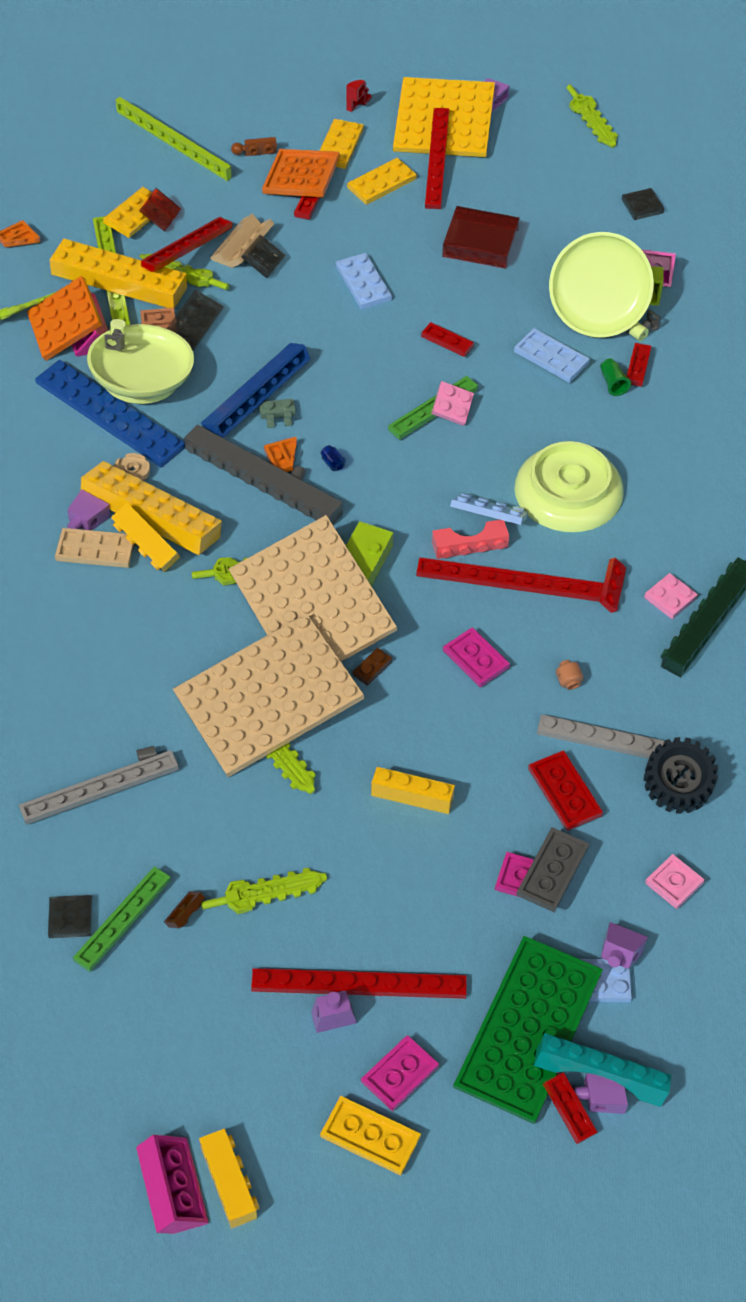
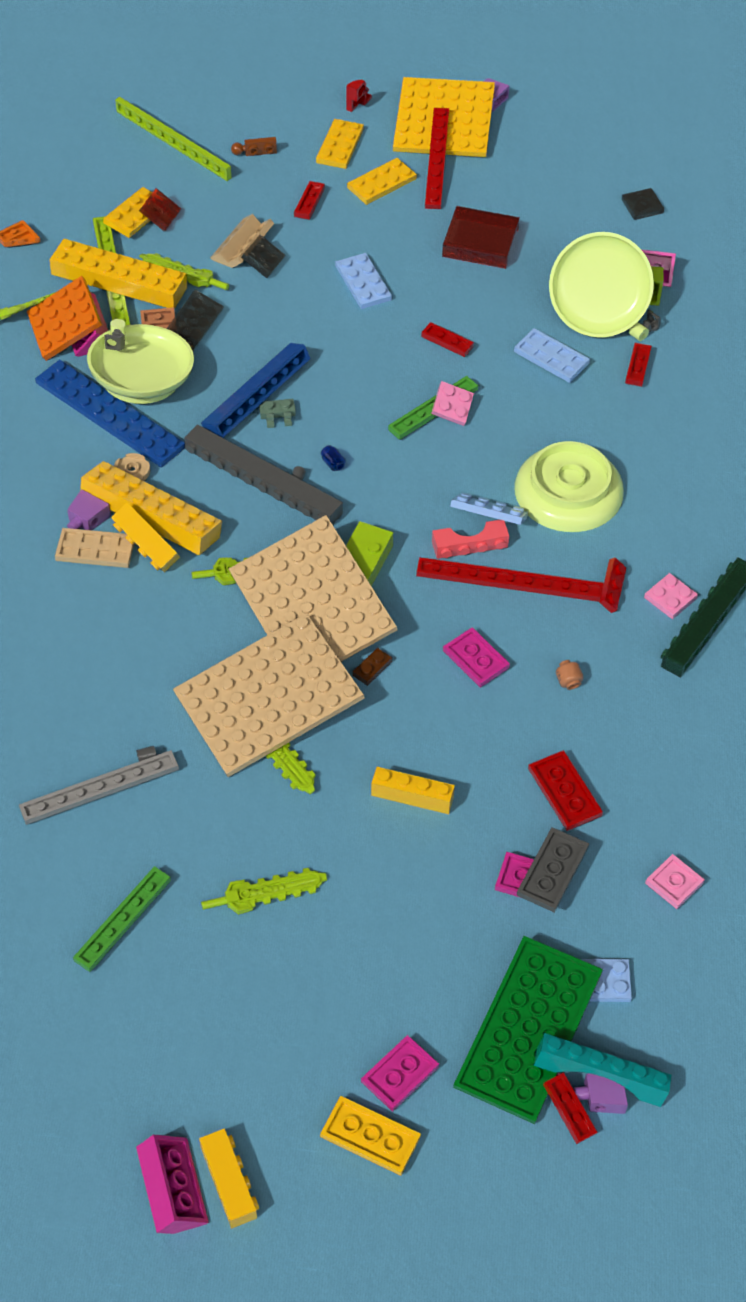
(70, 916): clear smoke plate -> none
(181, 913): reddish brown plate -> none
(186, 244): red plate -> none
(282, 453): orange wing -> none
(301, 172): orange plate -> none
(332, 1011): medium lavender torso -> none
(359, 983): red plate -> none
(587, 106): lime bar -> none
(597, 736): light grey plate -> none
(615, 378): green plant -> none
(622, 946): medium lavender torso -> none
(672, 760): black wheel -> none

